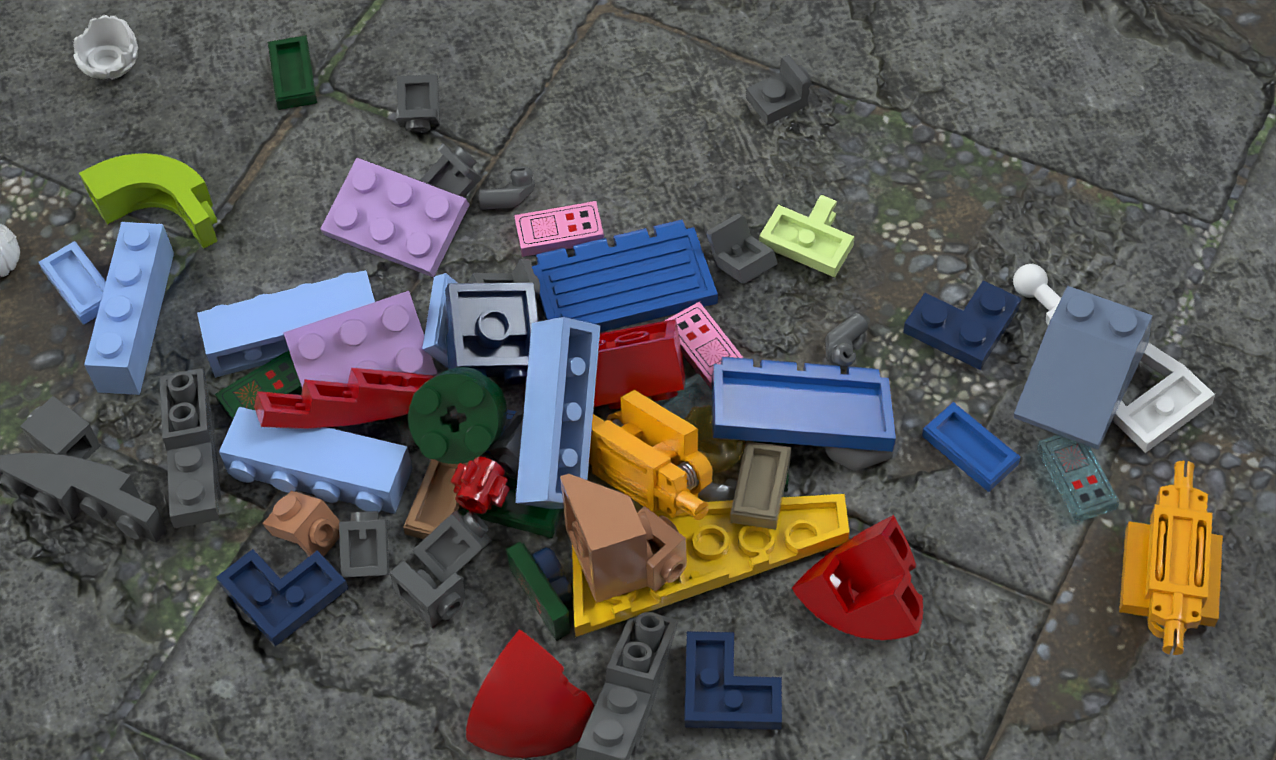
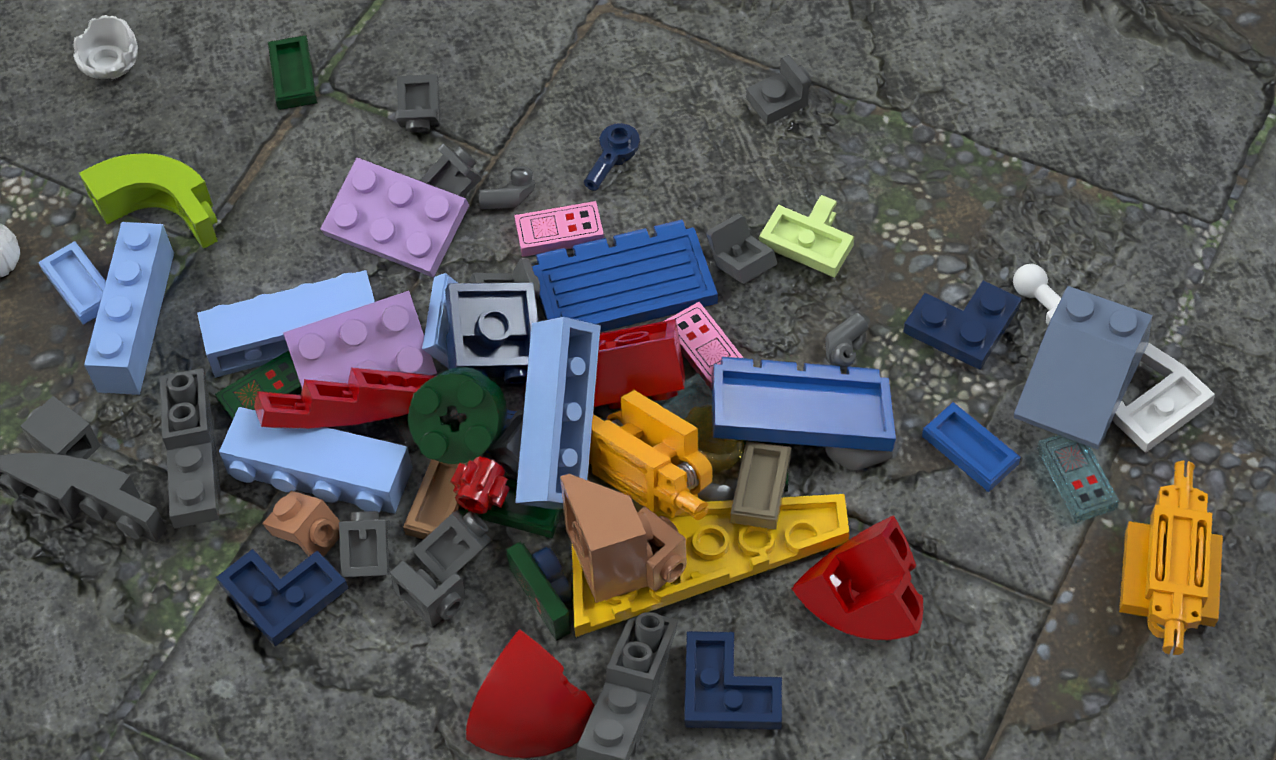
(617, 145): none -> dark blue plate

